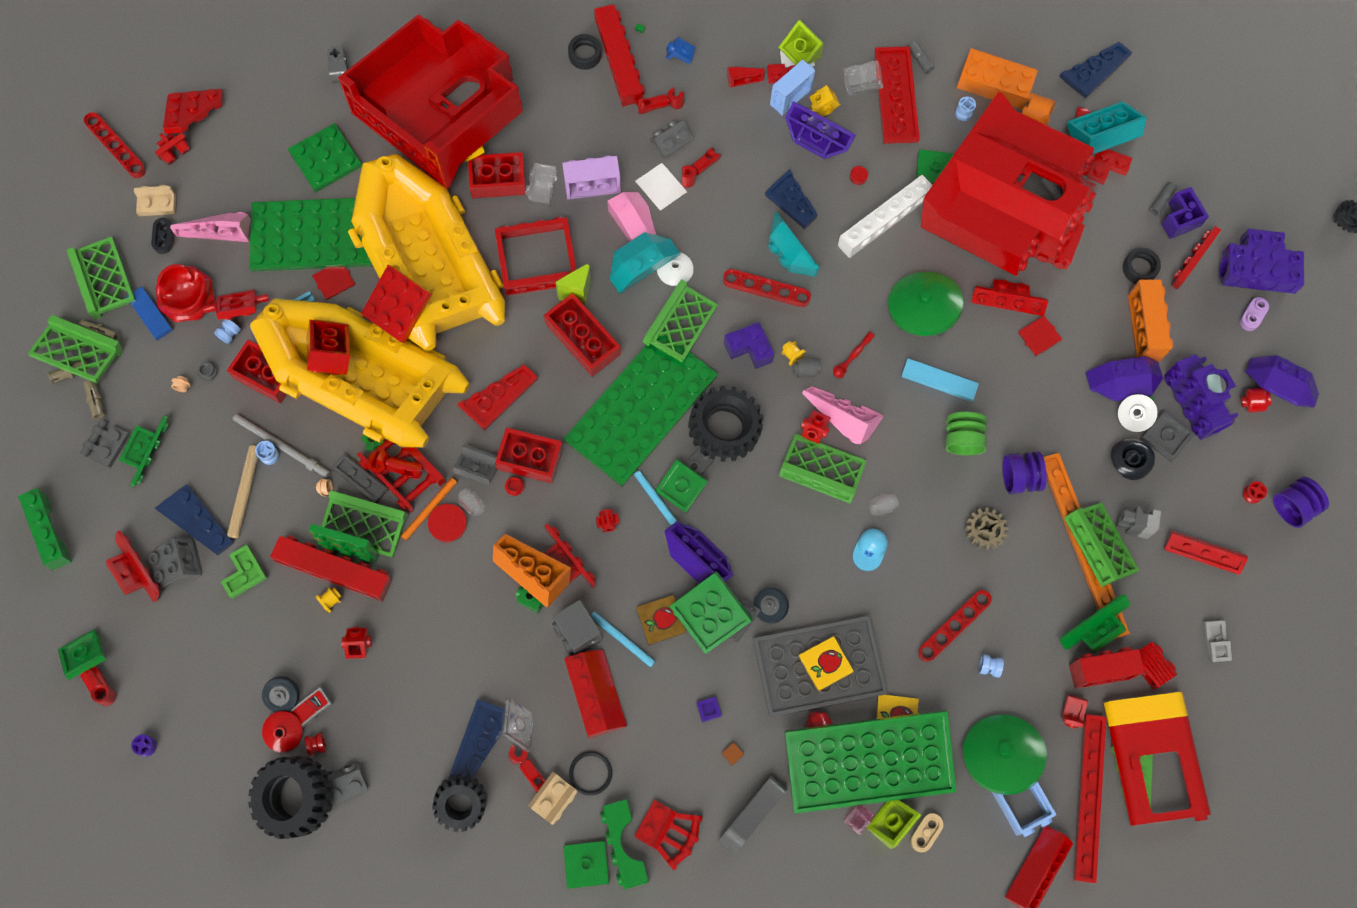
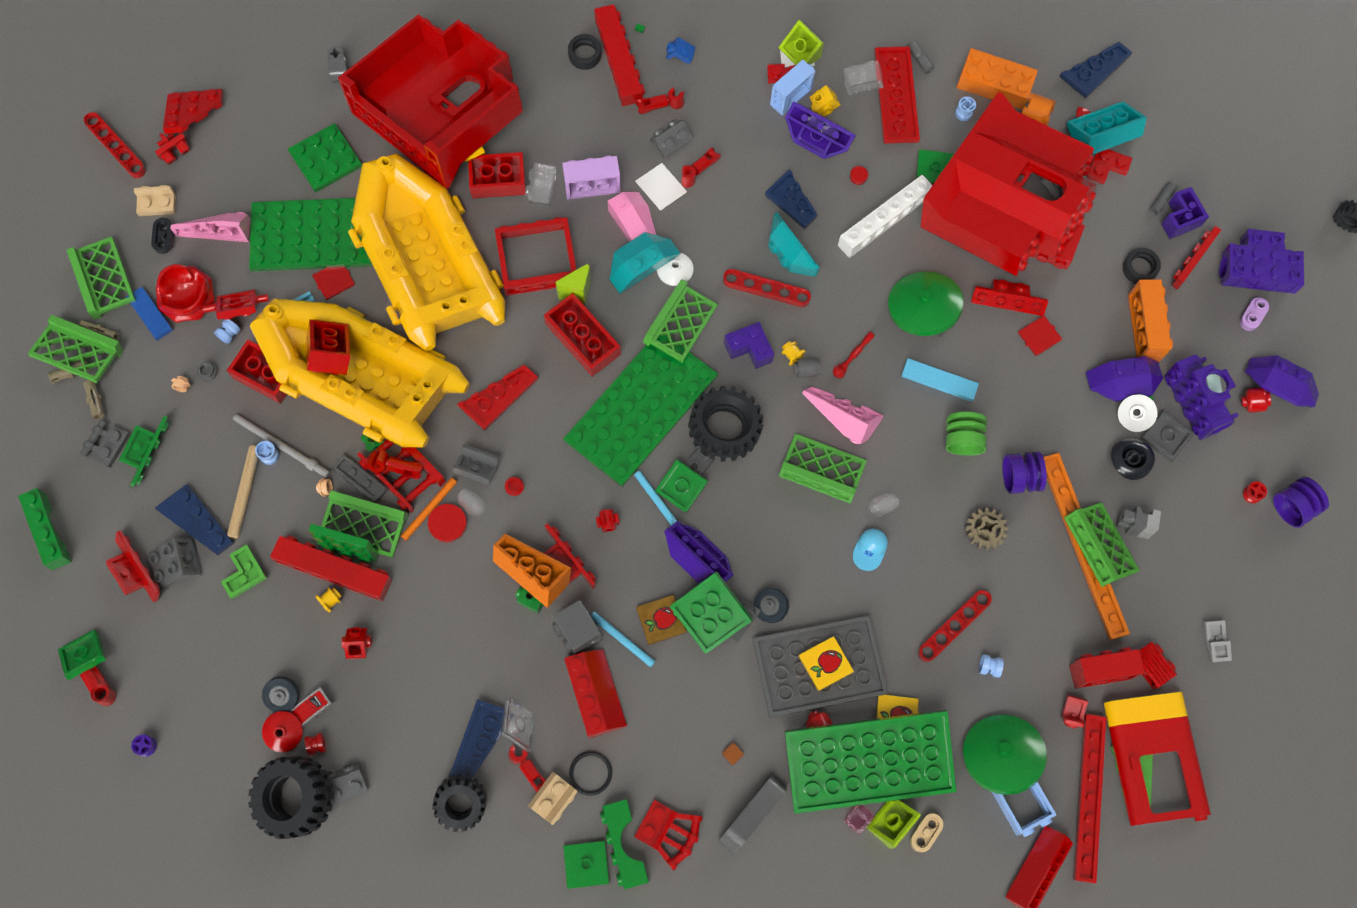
(396, 303): red plate -> none
(529, 455): red brick -> none
(708, 709): dark purple tile -> none
(741, 76): red slope -> none
(816, 427): red brick -> none
(1098, 628): green bracket -> none
(1205, 552): red plate -> none

